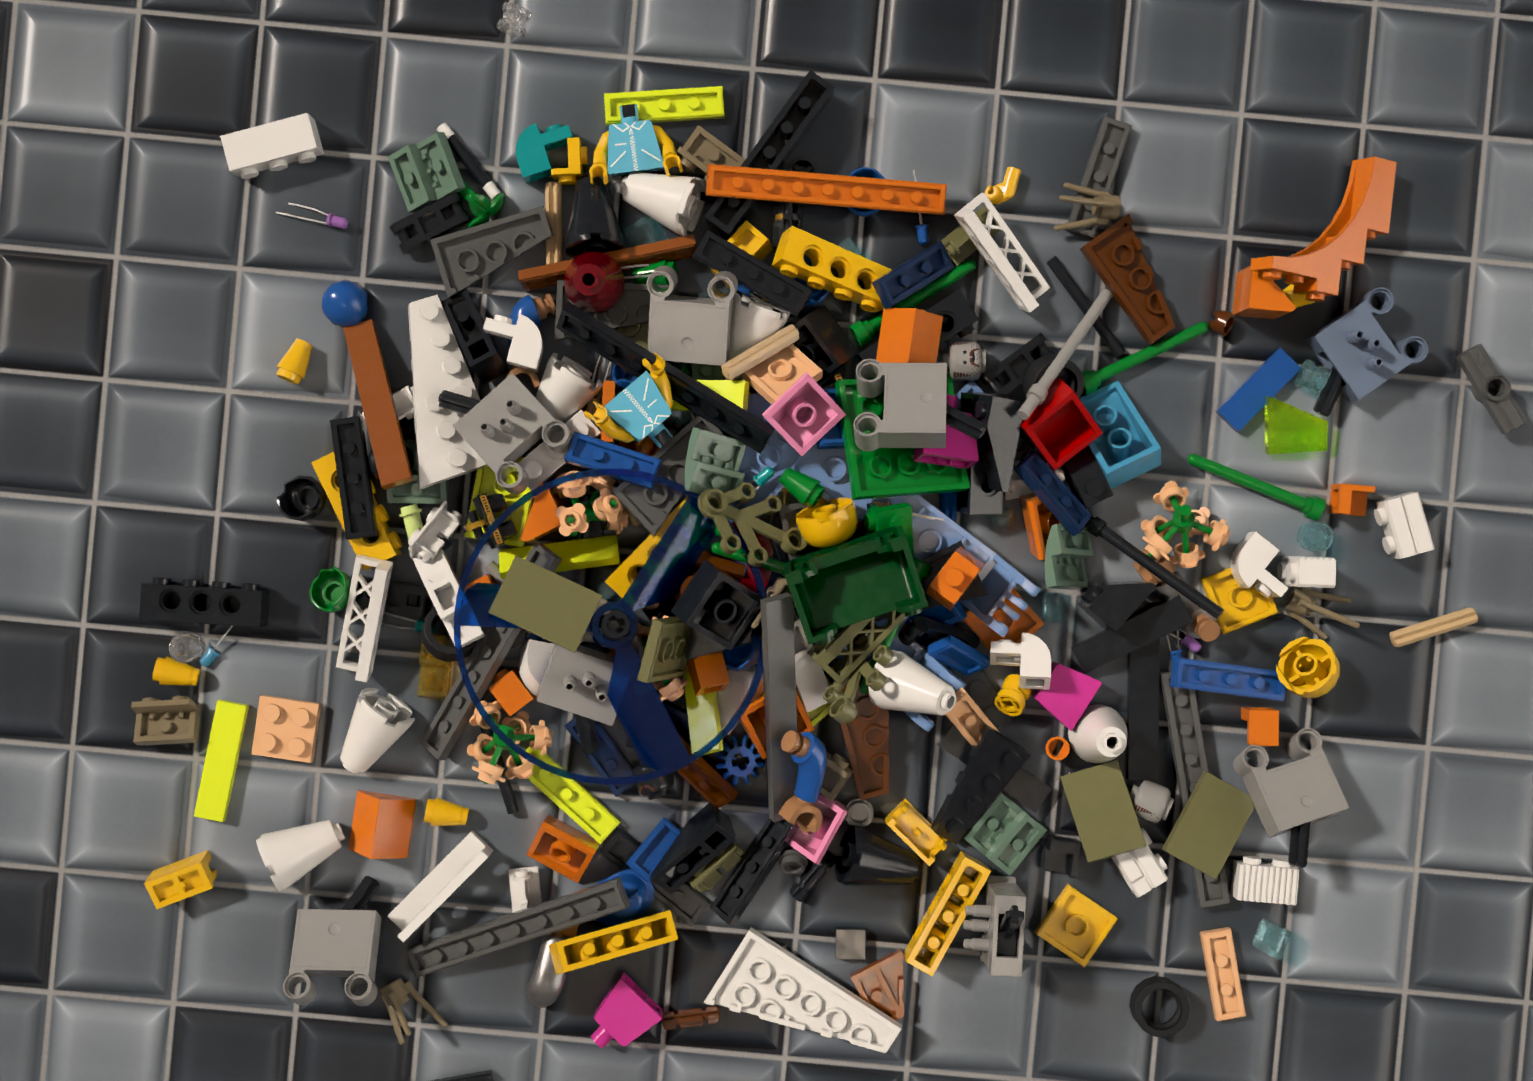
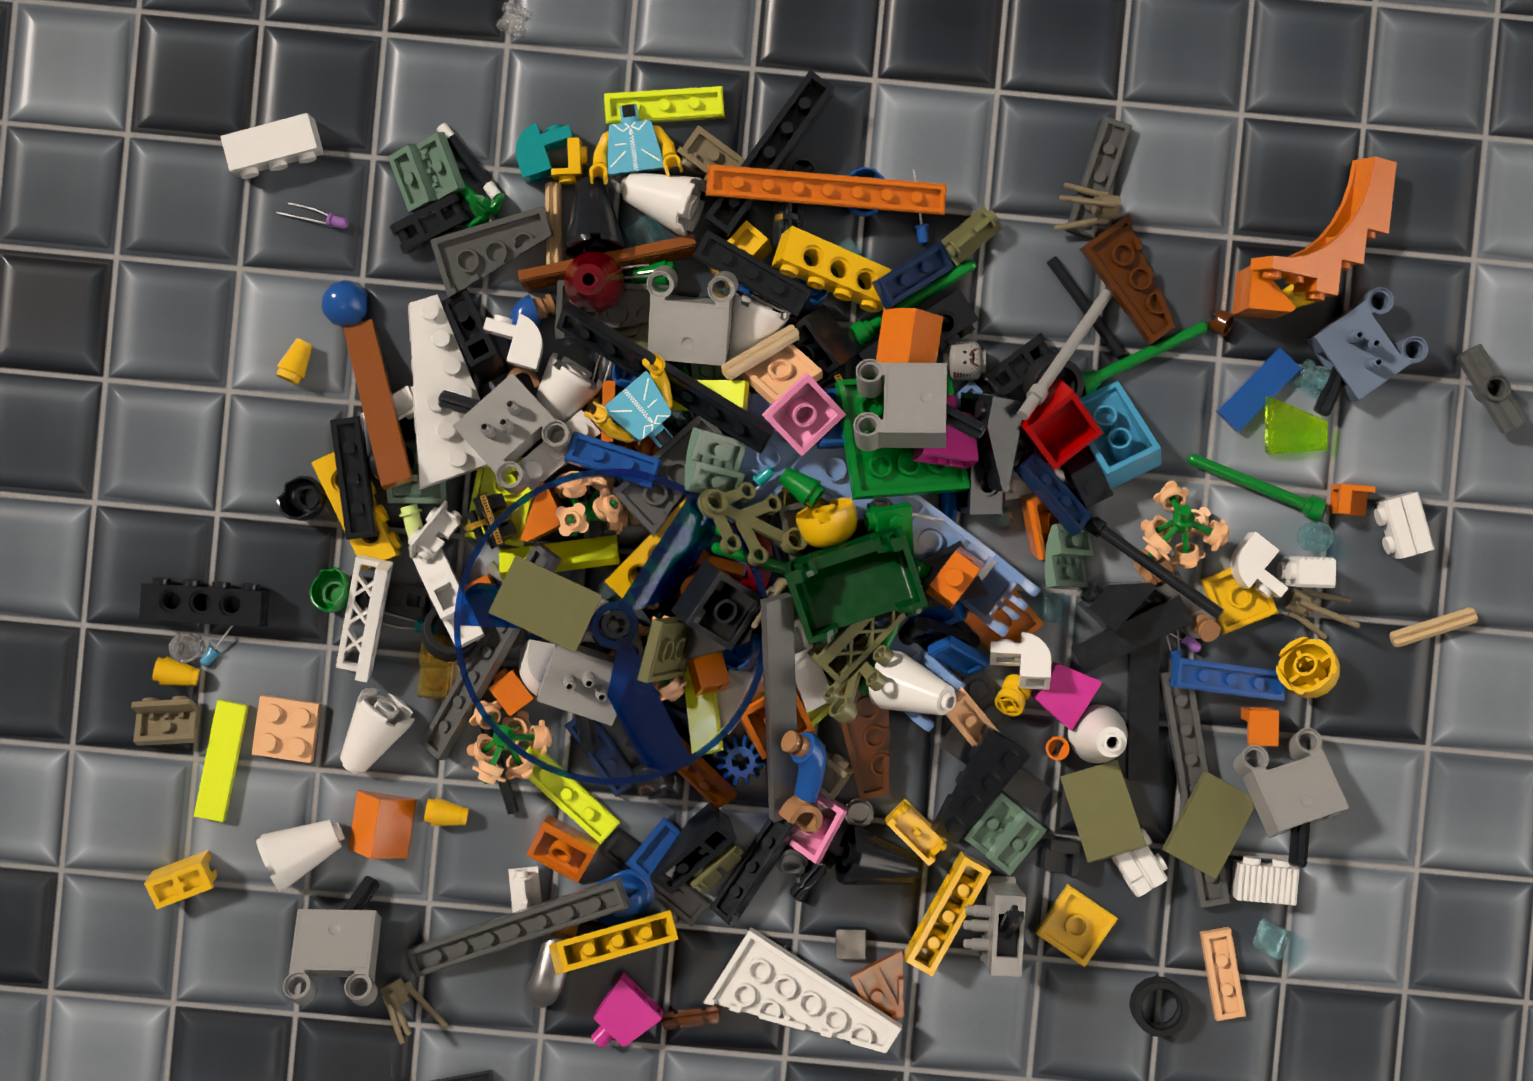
(440, 884): white fence -> none
(997, 256): white fence -> none
(1005, 190): yellow arm -> none
(1151, 801): light grey head -> none

